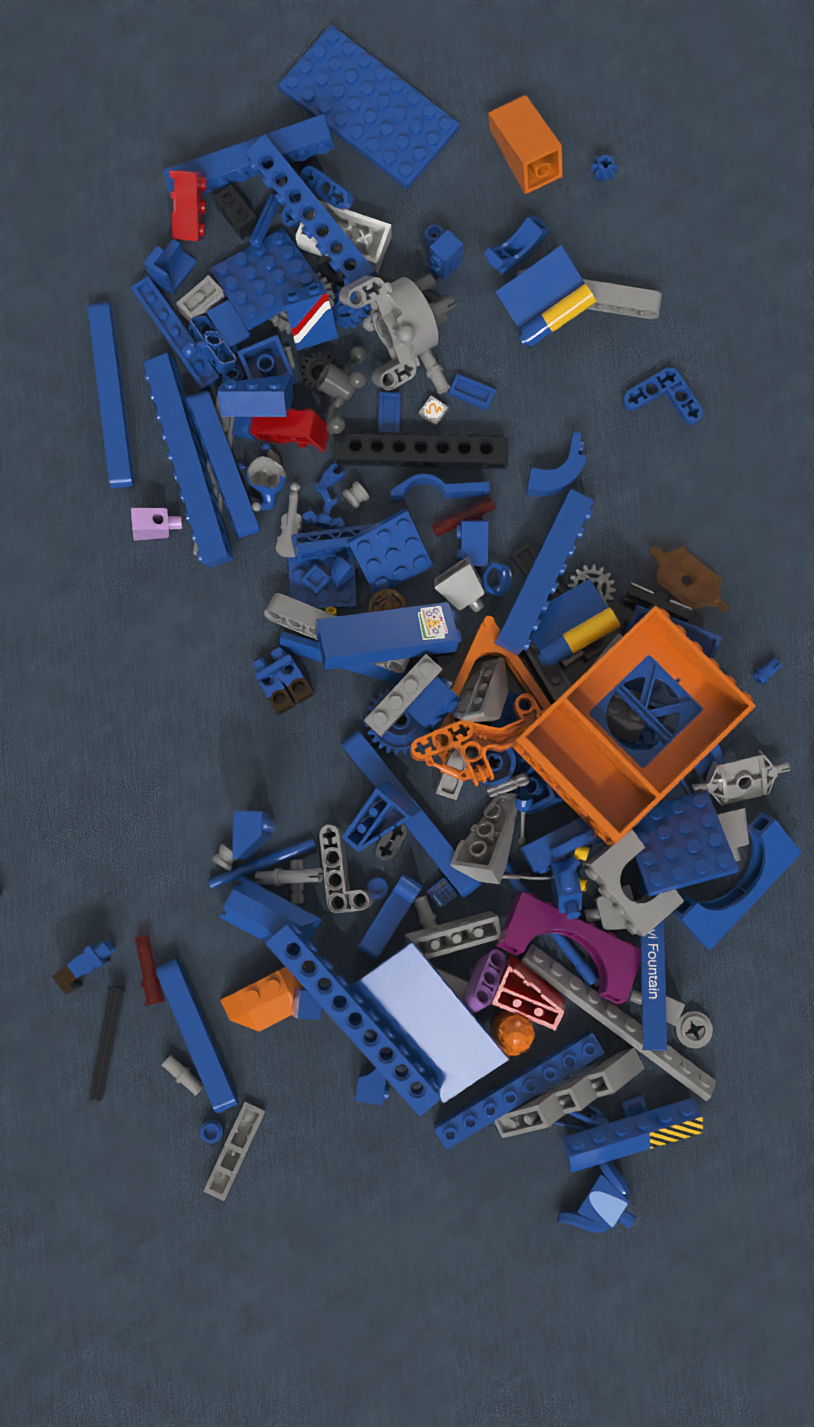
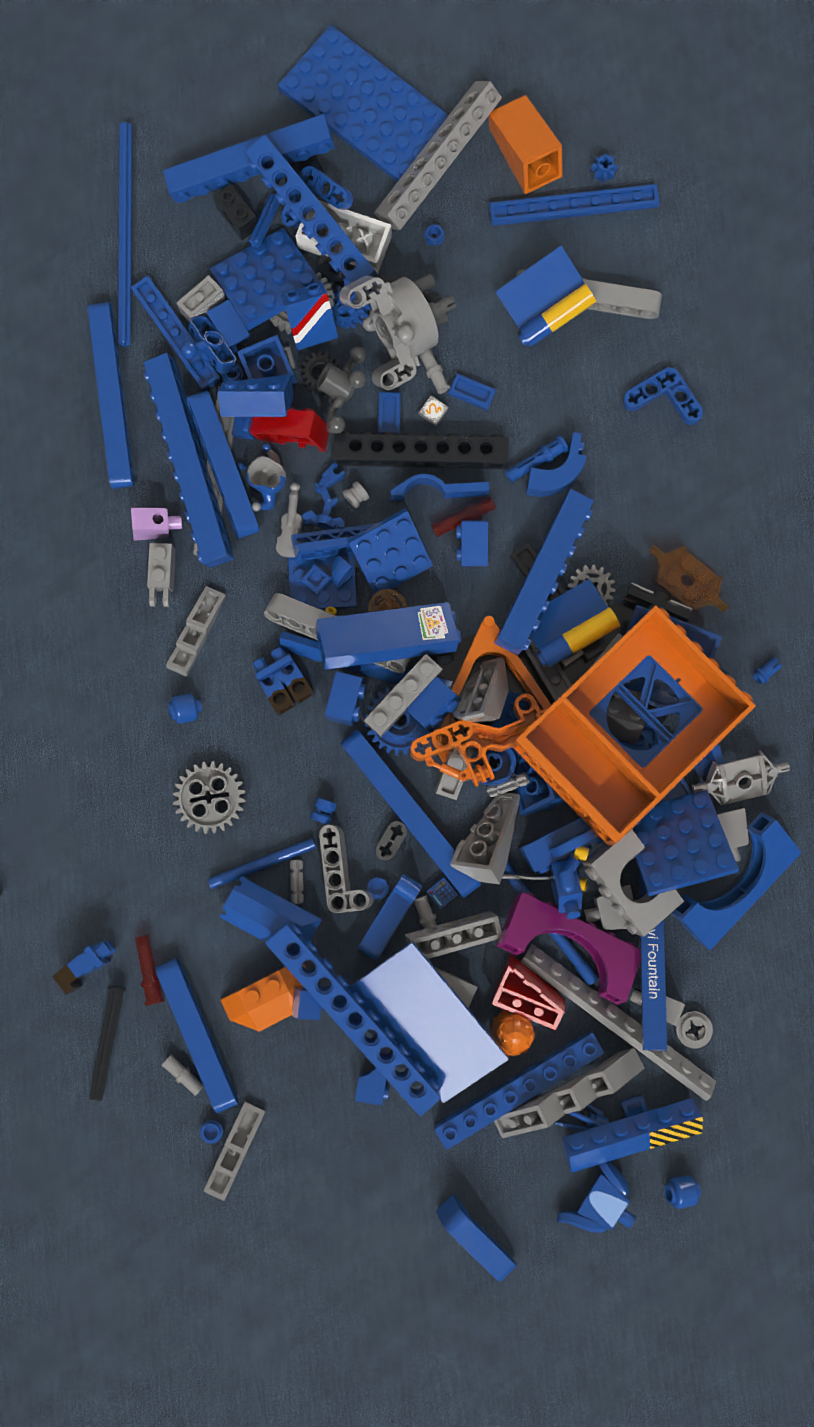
(125, 234): none -> blue axle
(161, 572): none -> light grey hinge
(169, 266): blue panel -> none
(184, 708): none -> blue head
(188, 204): red wedge -> none
(196, 631): none -> light grey slope
(207, 778): none -> light grey gear
(224, 857): light grey wheel -> none
(250, 832): blue slope -> none
(279, 877): light grey pin -> none
(325, 806): none -> blue wheel
(344, 699): none -> blue brick
(380, 814): blue wedge -> none
(438, 154): none -> light grey brick
(445, 255): blue brick -> none
(461, 585): light grey torso -> none
(475, 1239): none -> blue beam
(484, 980): medium lavender beam -> none
(504, 579): blue piece -> none
(519, 246): blue arch -> none
(523, 803): blue hinge -> none
(545, 454): none -> blue pin
(574, 204): none -> blue tile
(682, 1191): none -> blue head

